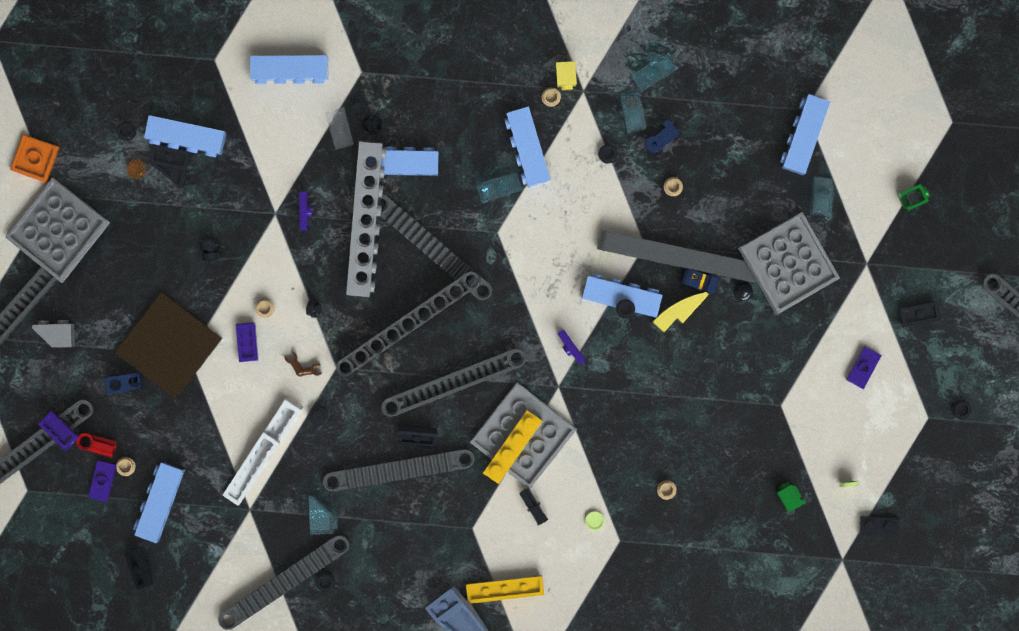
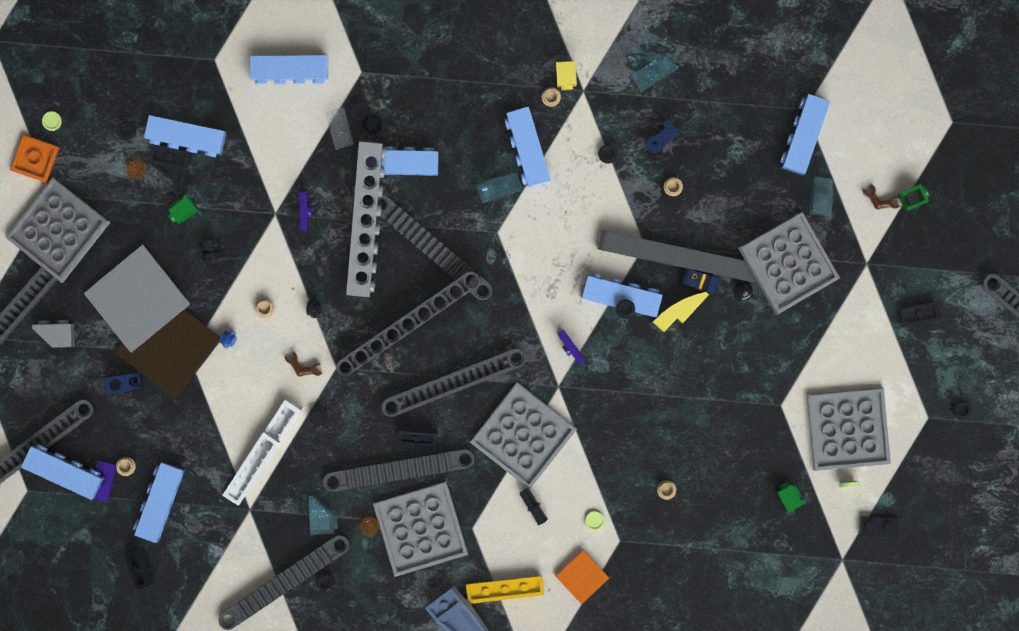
(51, 121): none -> yellowish green piece
(58, 430): dark purple plate -> none
(63, 472): none -> light blue brick
(98, 444): red piece -> none
(137, 298): none -> light grey tile
(182, 210): none -> green window
(228, 338): none -> blue plate
(247, 342): dark purple plate -> none
(369, 526): none -> clear orange plate
(420, 528): none -> light grey tile
(512, 447): yellow plate -> none
(582, 576): none -> orange tile
(632, 112): clear light blue slope -> none
(848, 429): none -> light grey tile
(863, 367): dark purple plate -> none
(876, 202): none -> reddish brown arm

